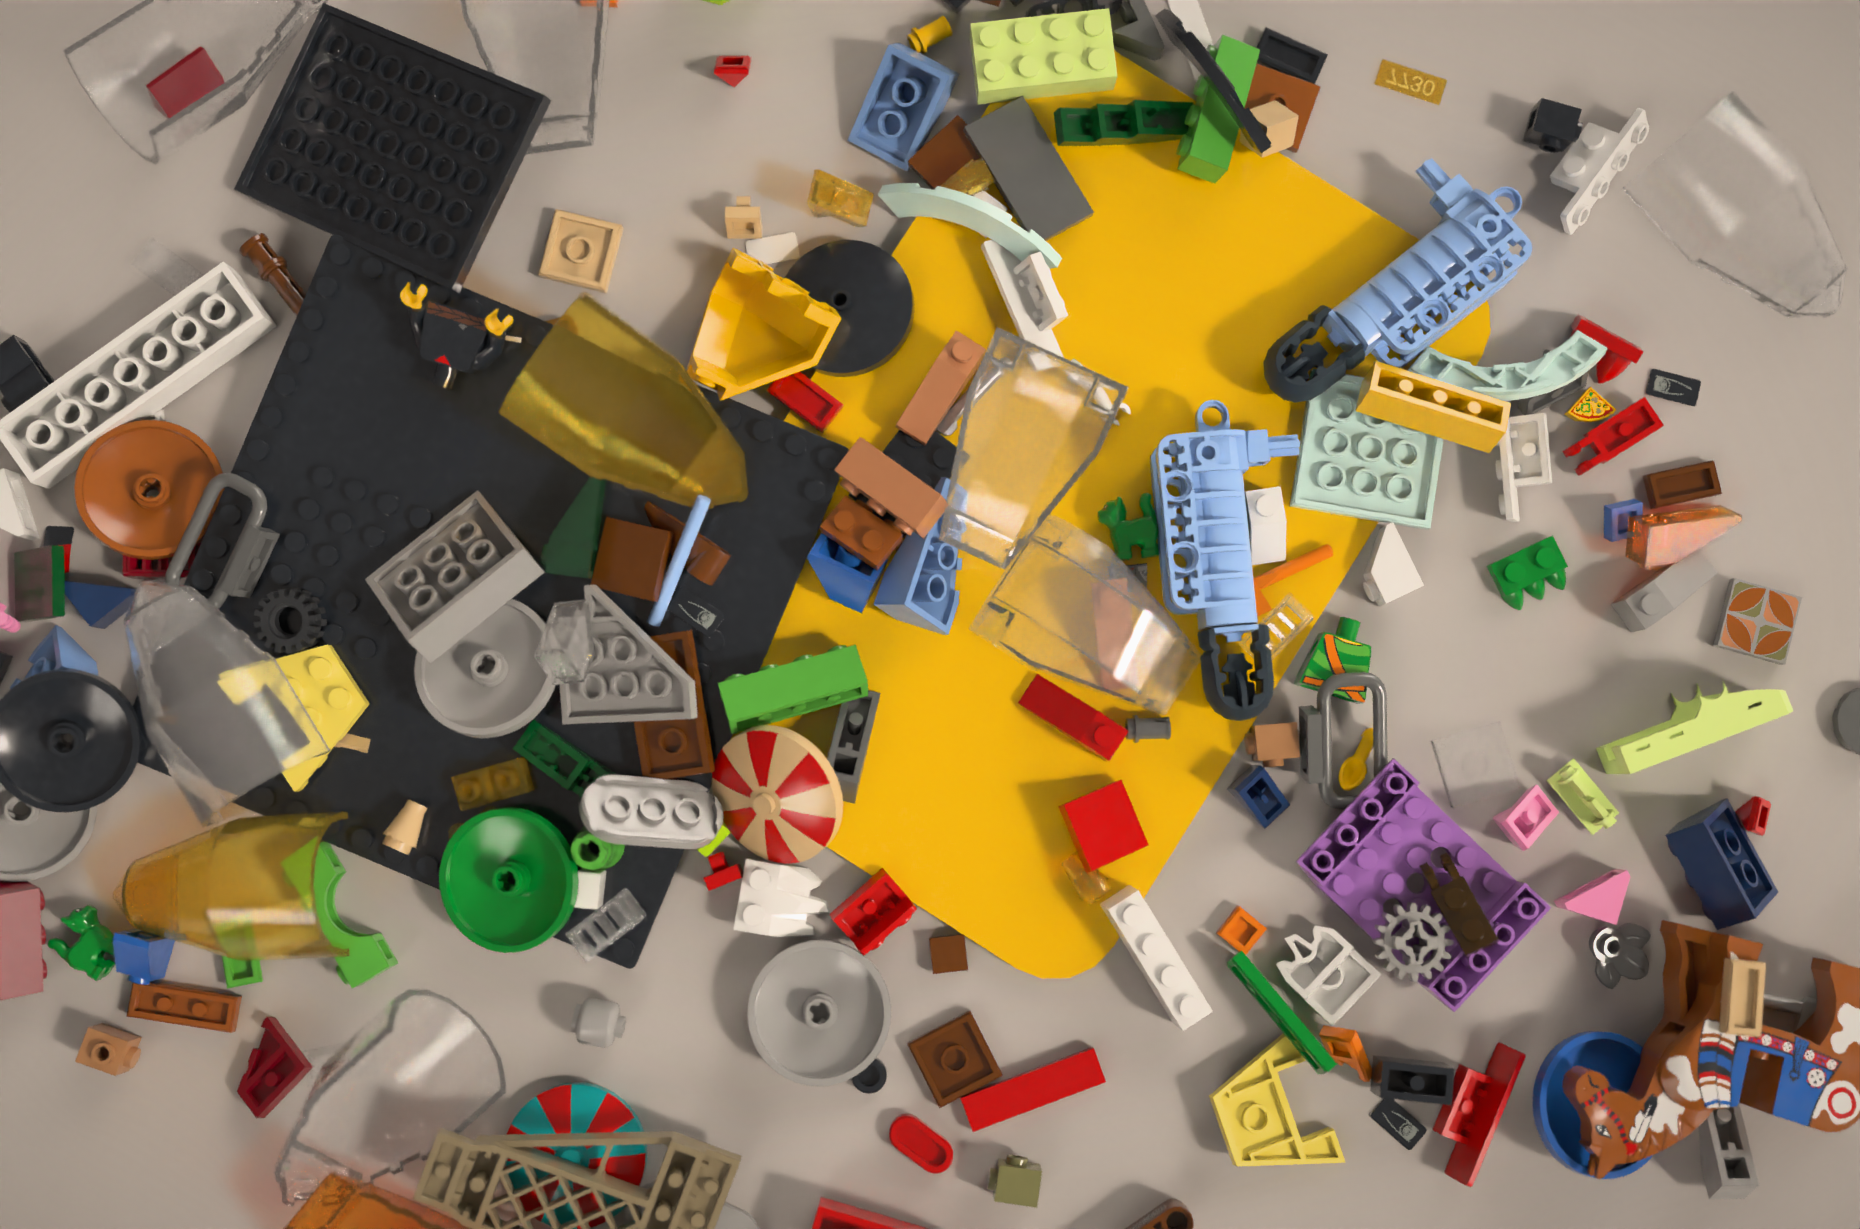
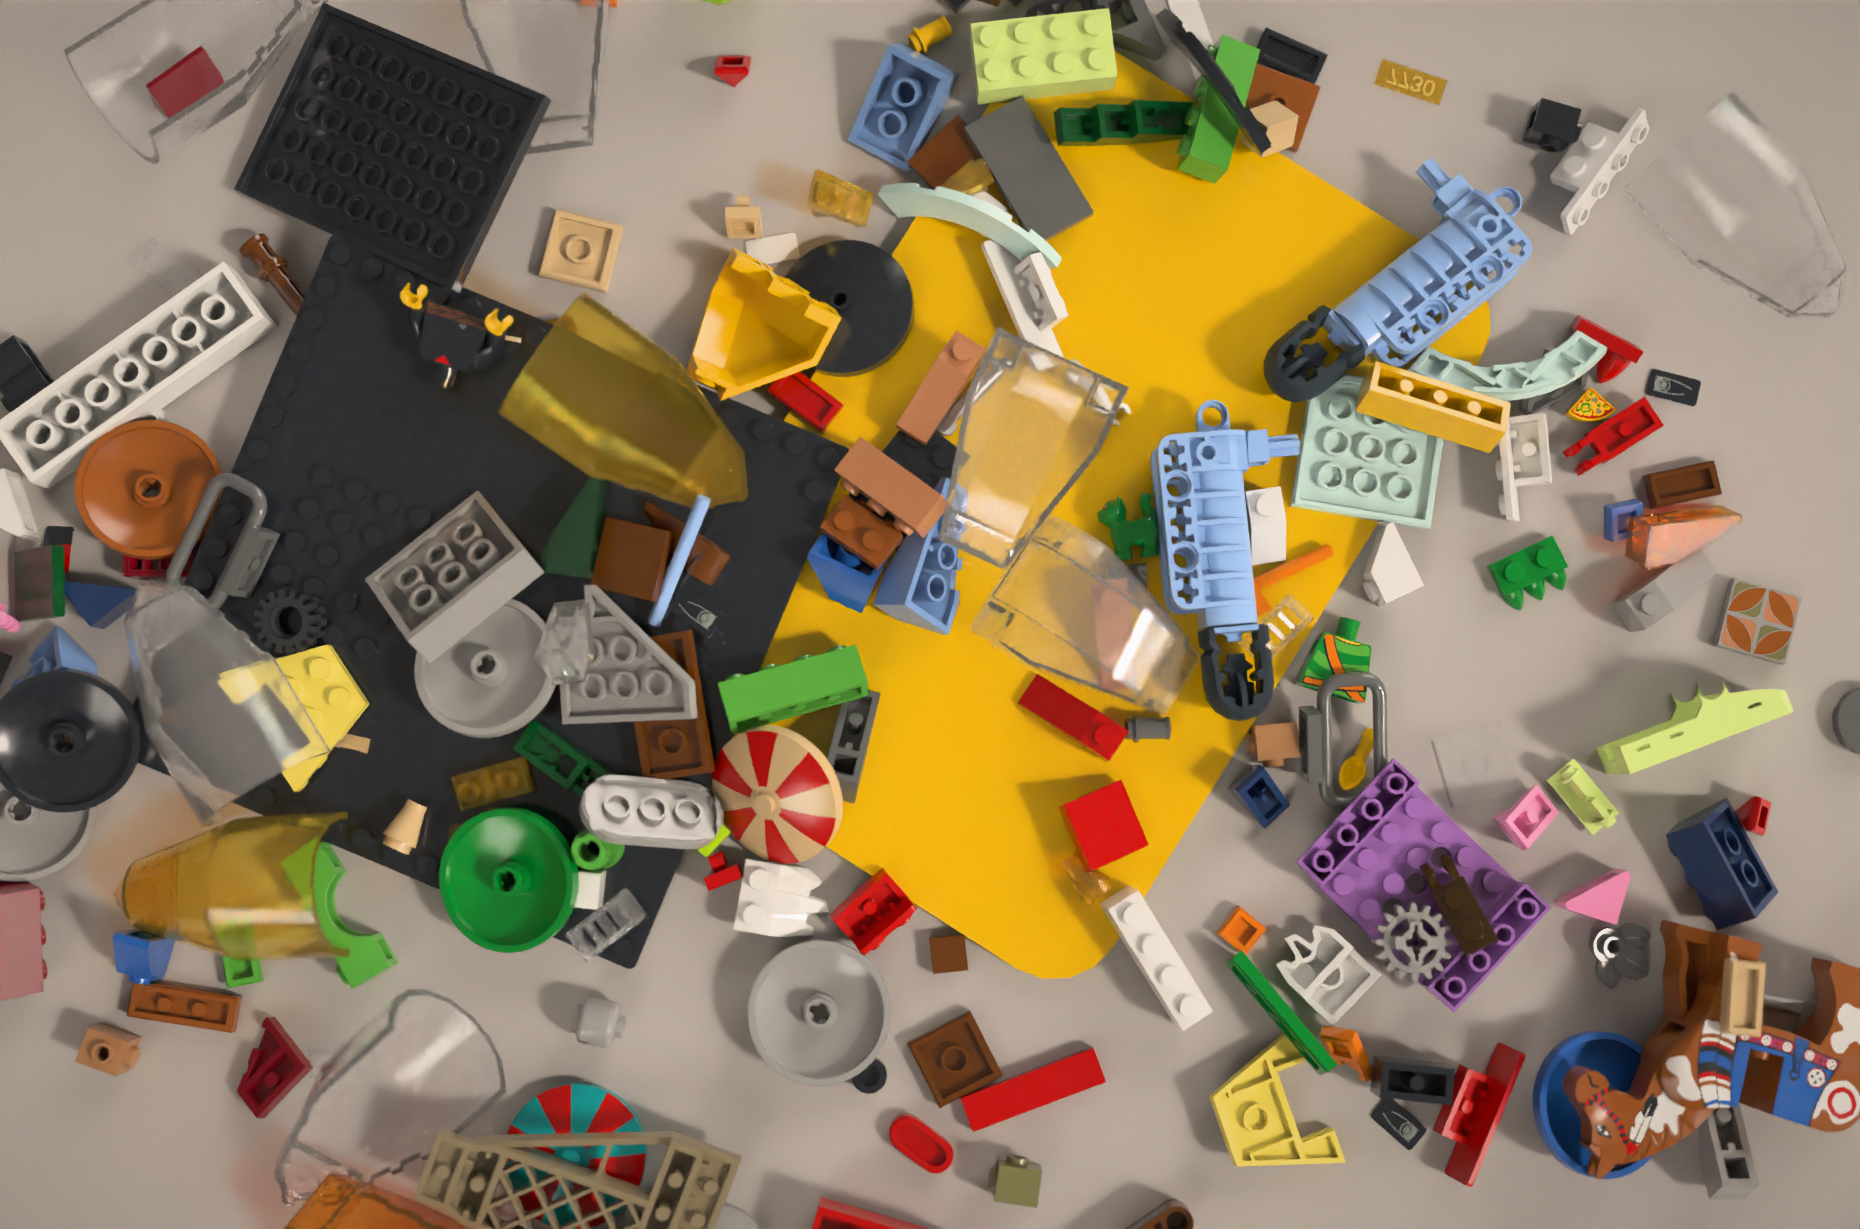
(90, 948): green animal -> none

